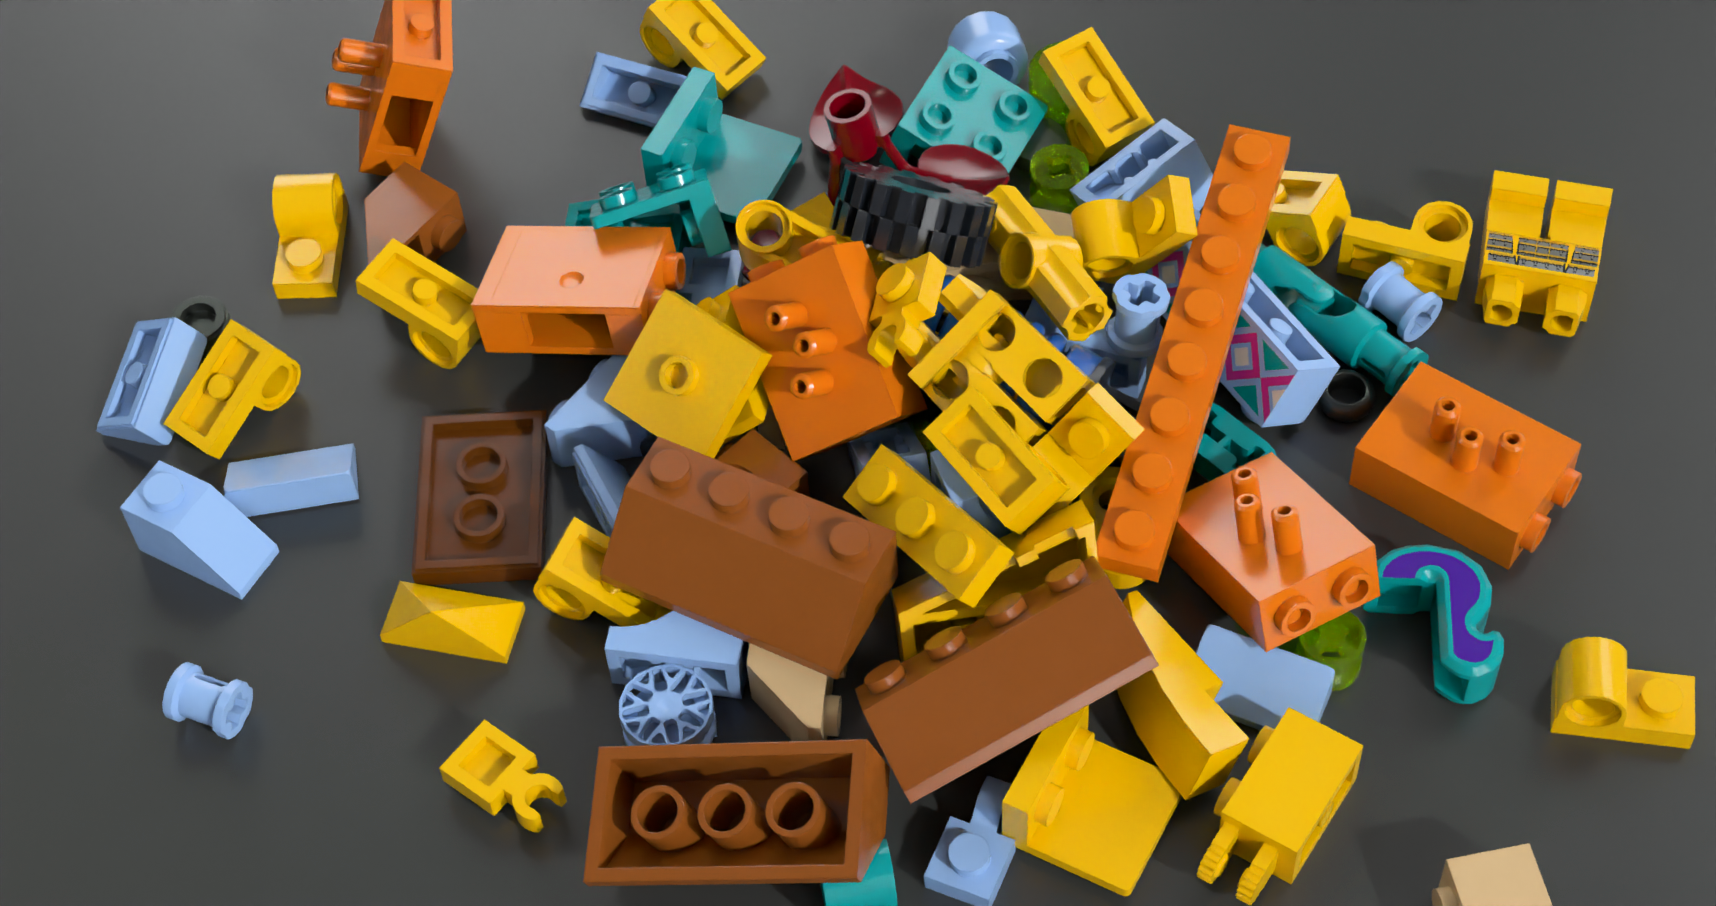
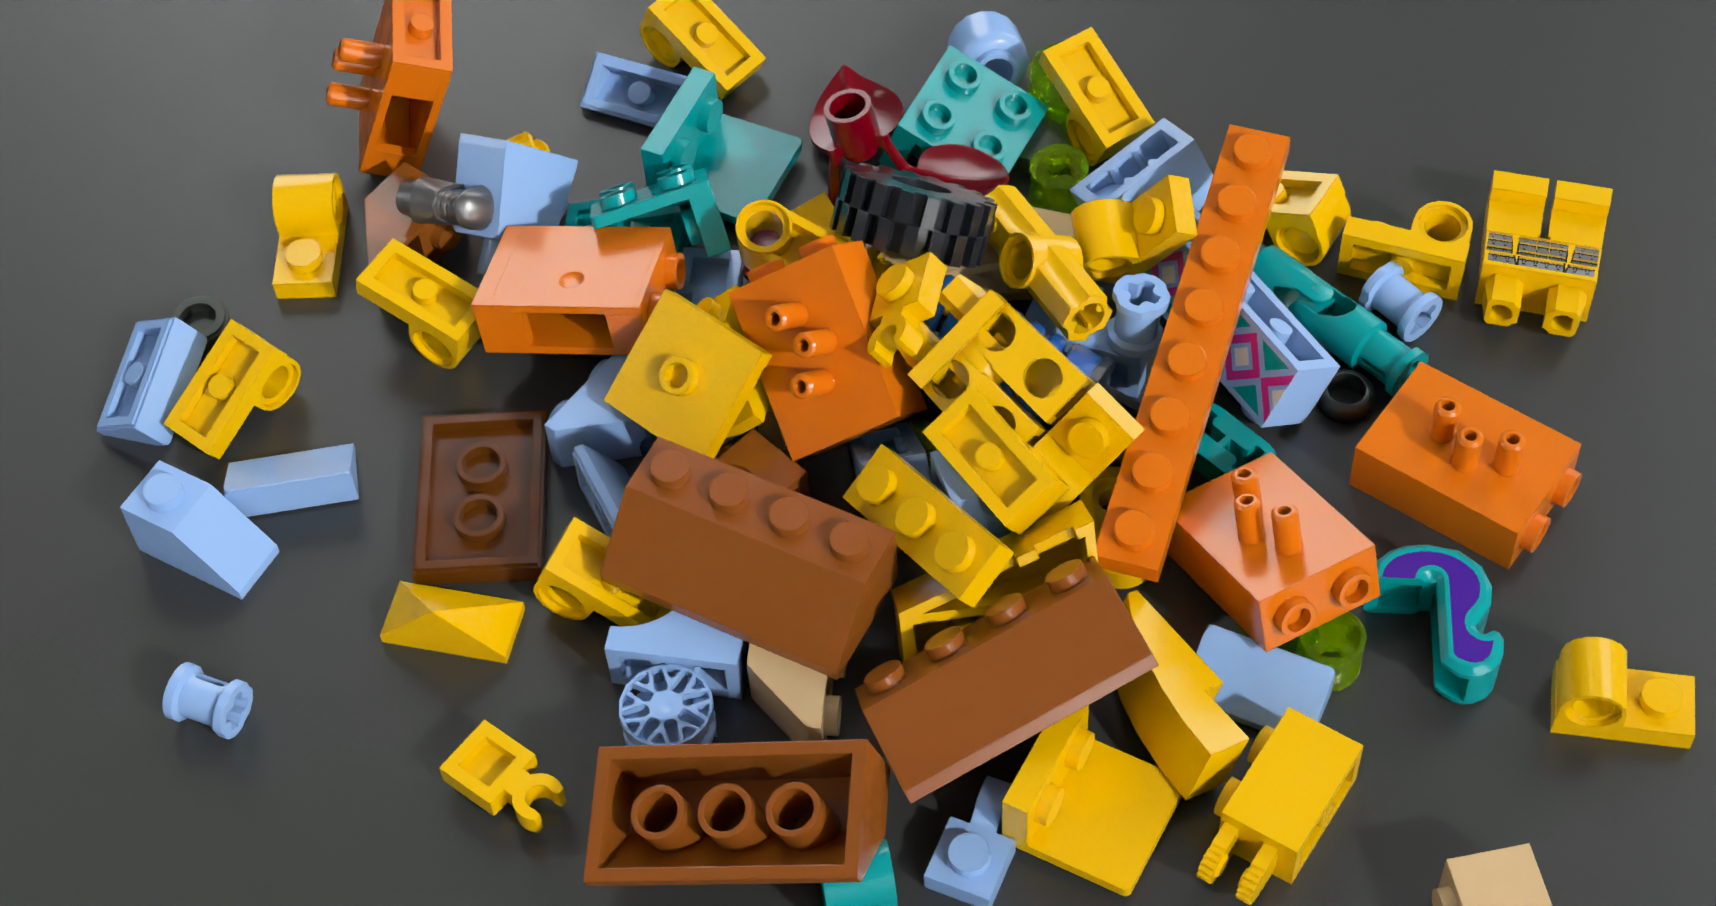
(494, 188): none -> light blue torso

